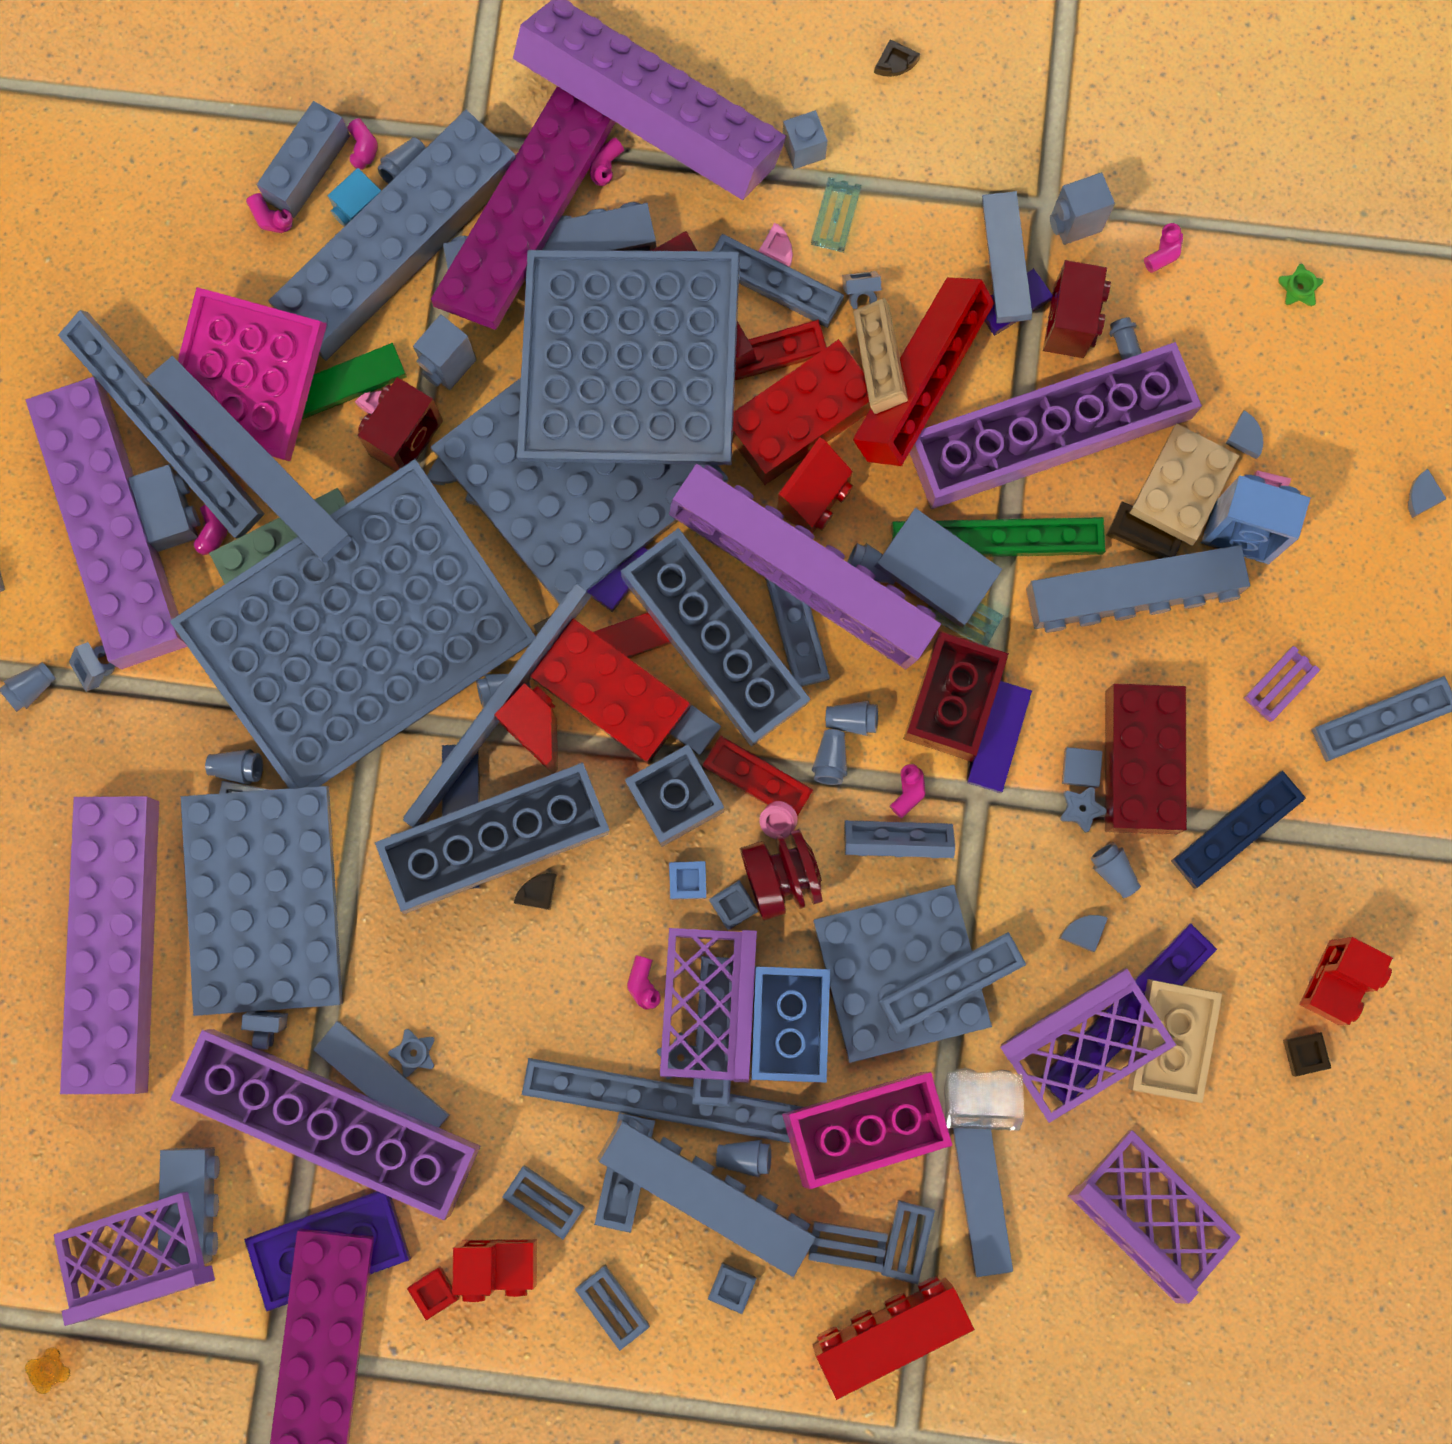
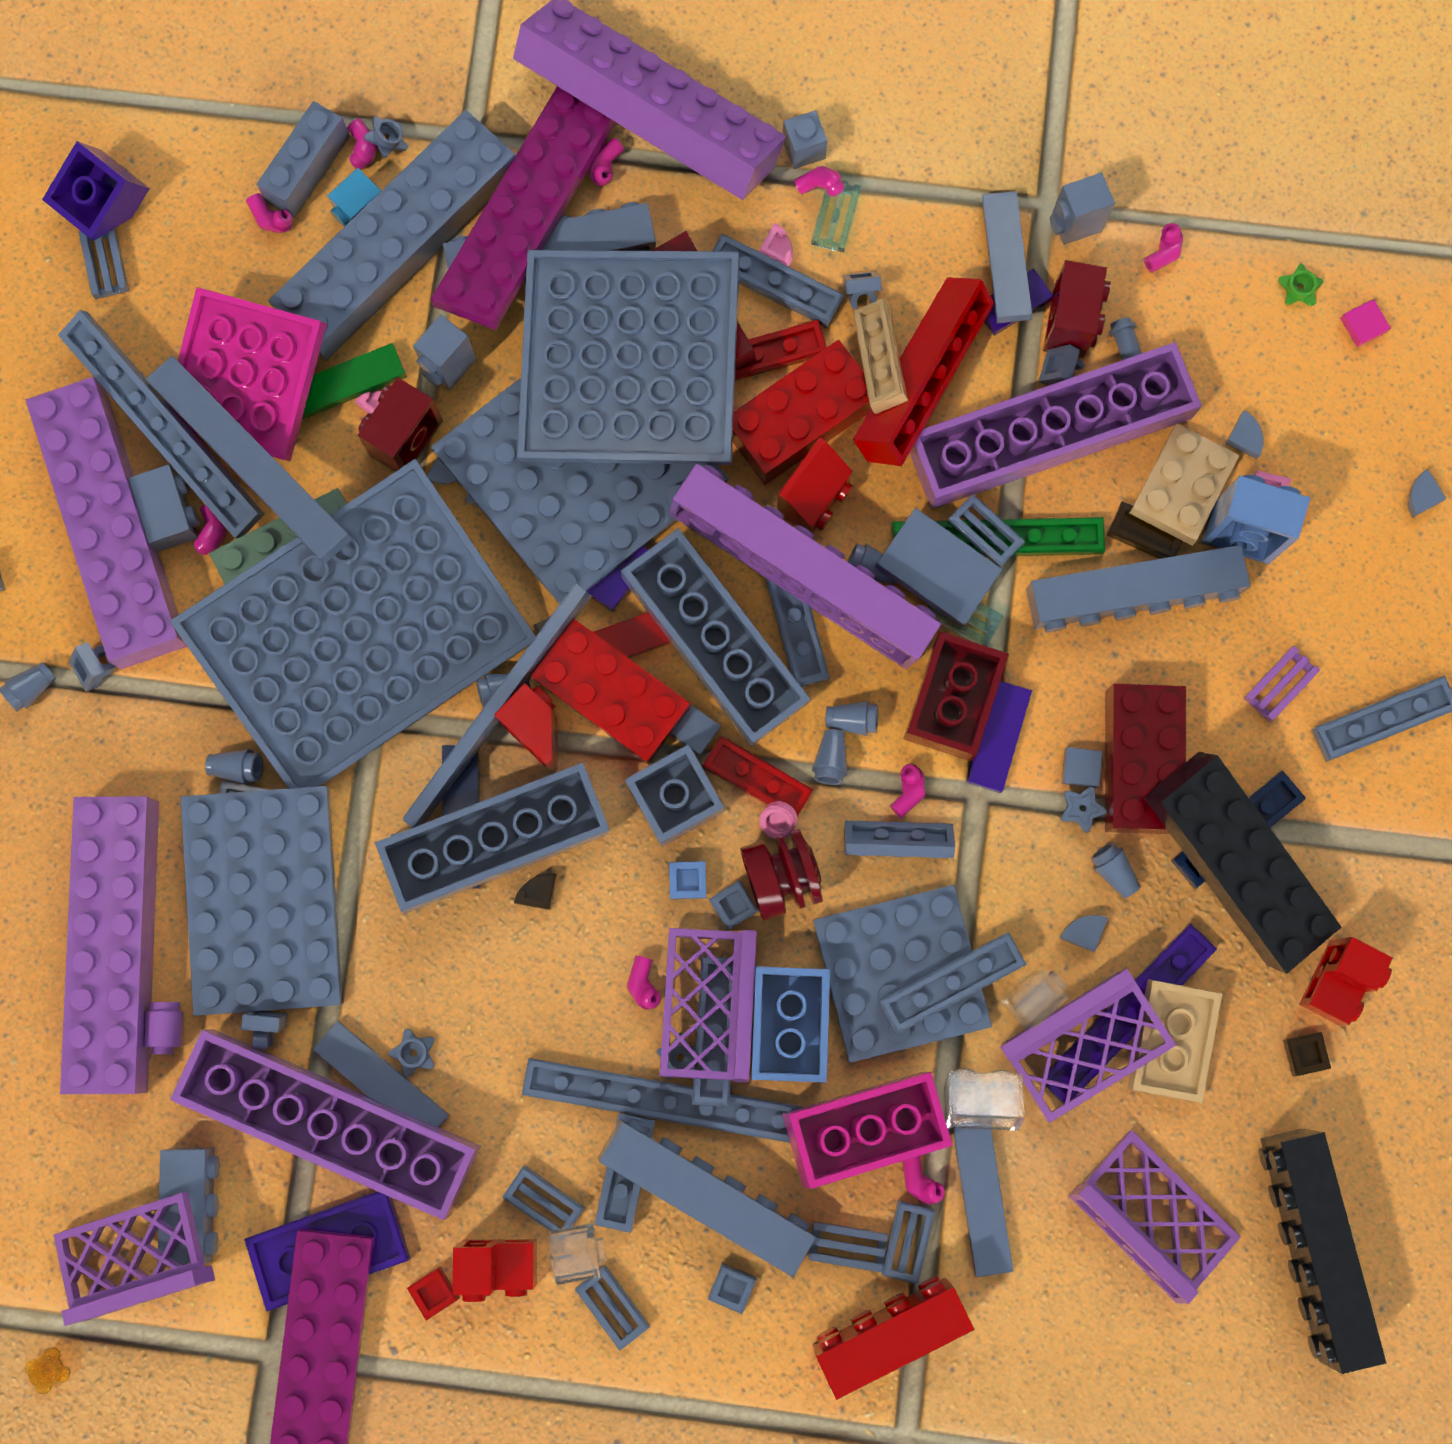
(94, 191): none -> dark purple slope
(109, 289): none -> sand blue tile
(163, 1027): none -> medium lavender brick
(390, 128): none -> sand blue plate
(399, 159): sand blue cone -> none
(576, 1253): none -> clear brick
(745, 1157): sand blue cone -> none
(820, 177): none -> dark pink arm
(896, 60): dark brown tile -> none
(921, 1185): none -> dark pink arm
(976, 540): none -> sand blue tile
(1036, 997): none -> clear brick
(1060, 364): none -> sand blue tile
(1242, 861): none -> black brick
(1321, 1250): none -> black brick
(1365, 323): none -> dark pink tile

